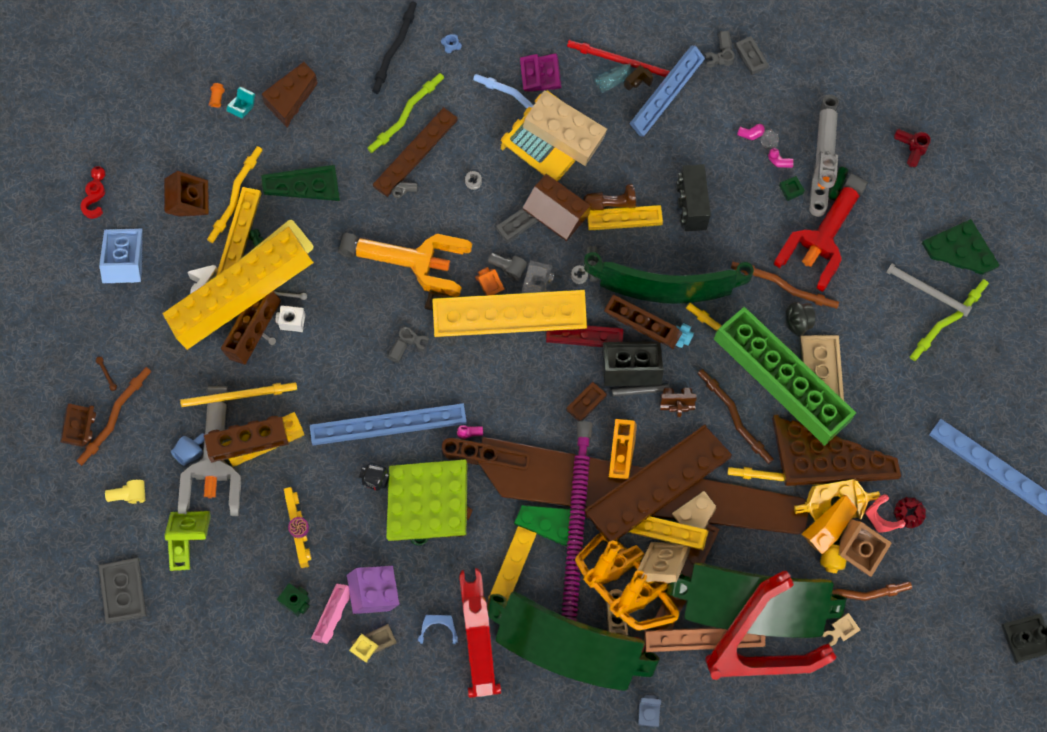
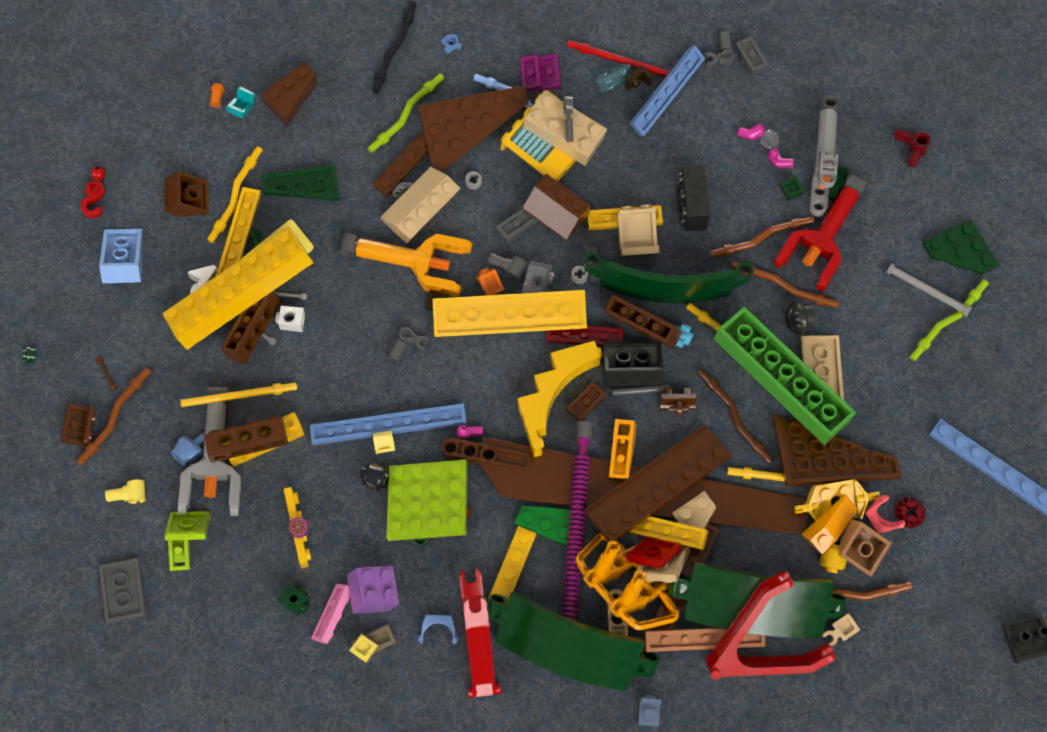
(29, 354): none -> dark green plate
(383, 442): none -> light yellow tile
(420, 204): none -> tan slope
(461, 123): none -> reddish brown wing
(536, 407): none -> yellow arch
(568, 110): none -> dark grey piece
(599, 201): reddish brown piece -> none
(637, 230): none -> tan panel
(653, 552): none -> red tile
(794, 224): none -> dark orange bar

